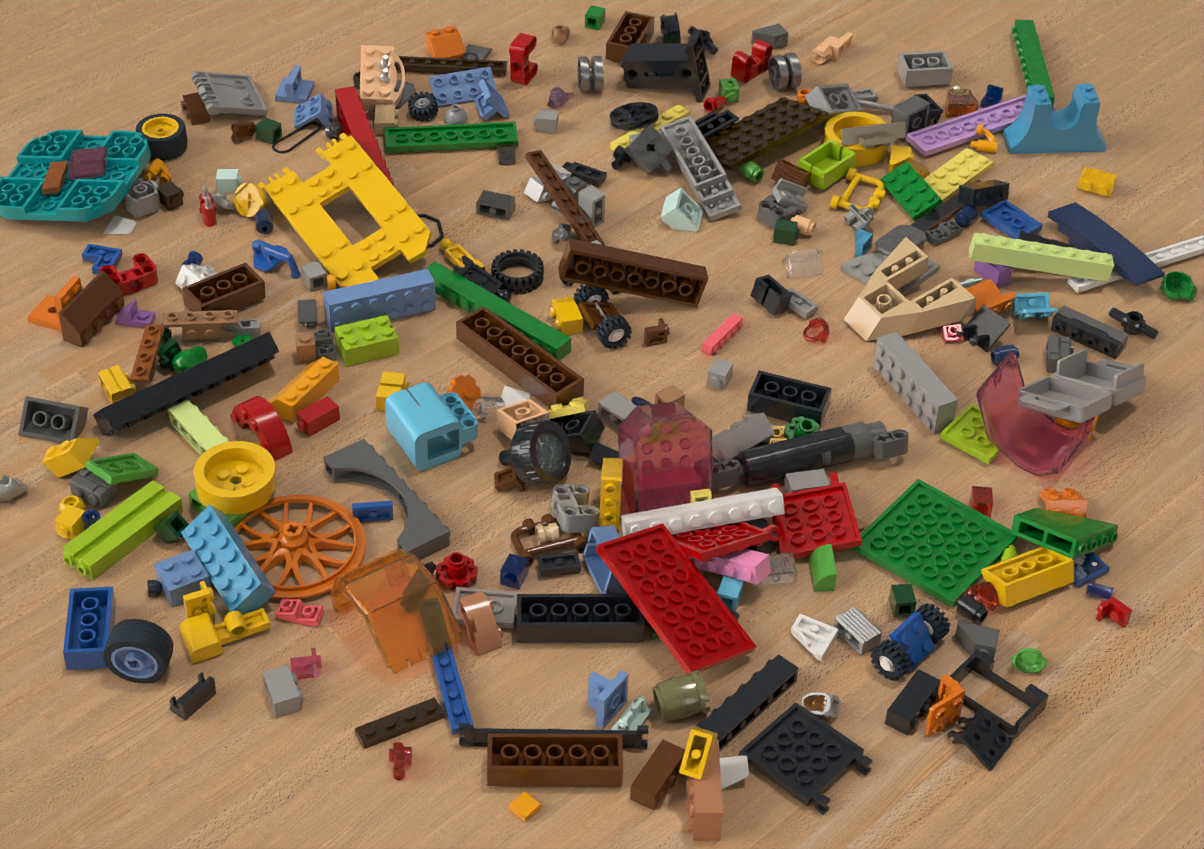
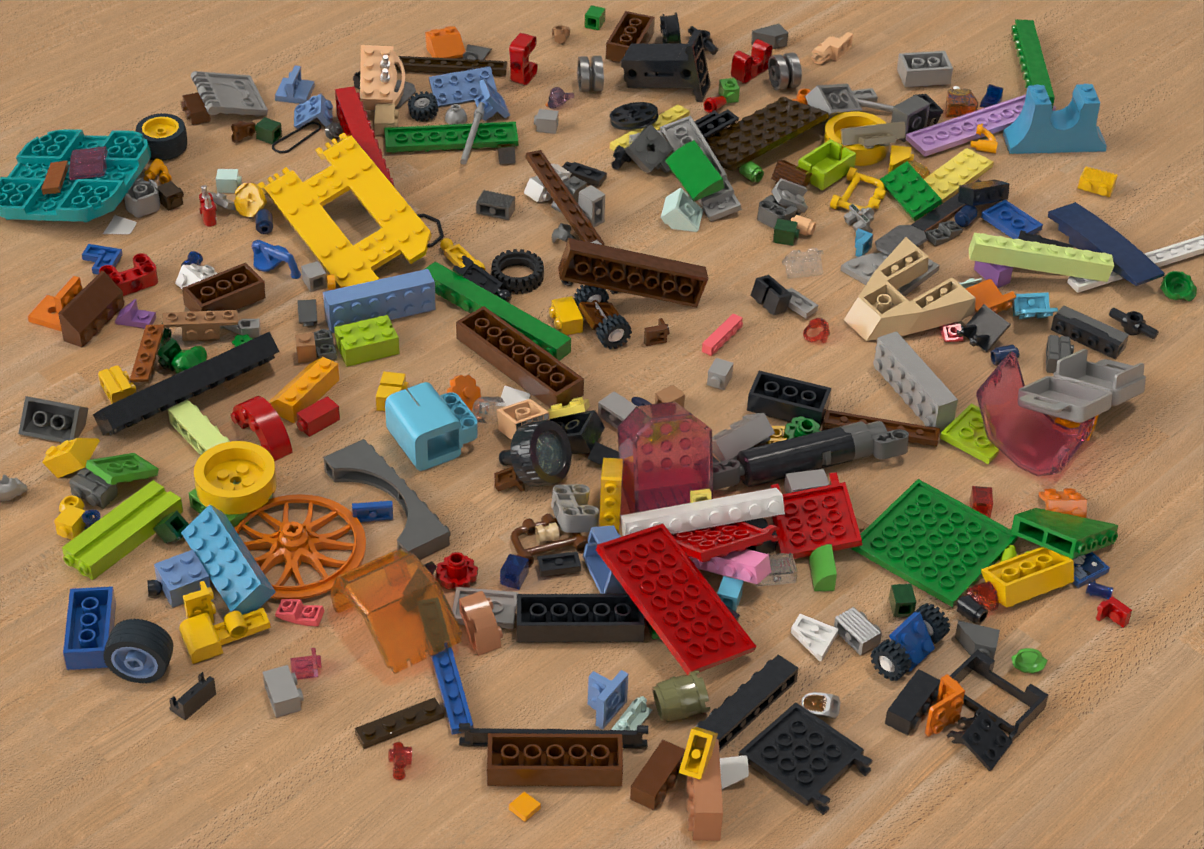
(478, 115): none -> light grey bar
(695, 171): none -> green slope
(917, 433): none -> reddish brown plate

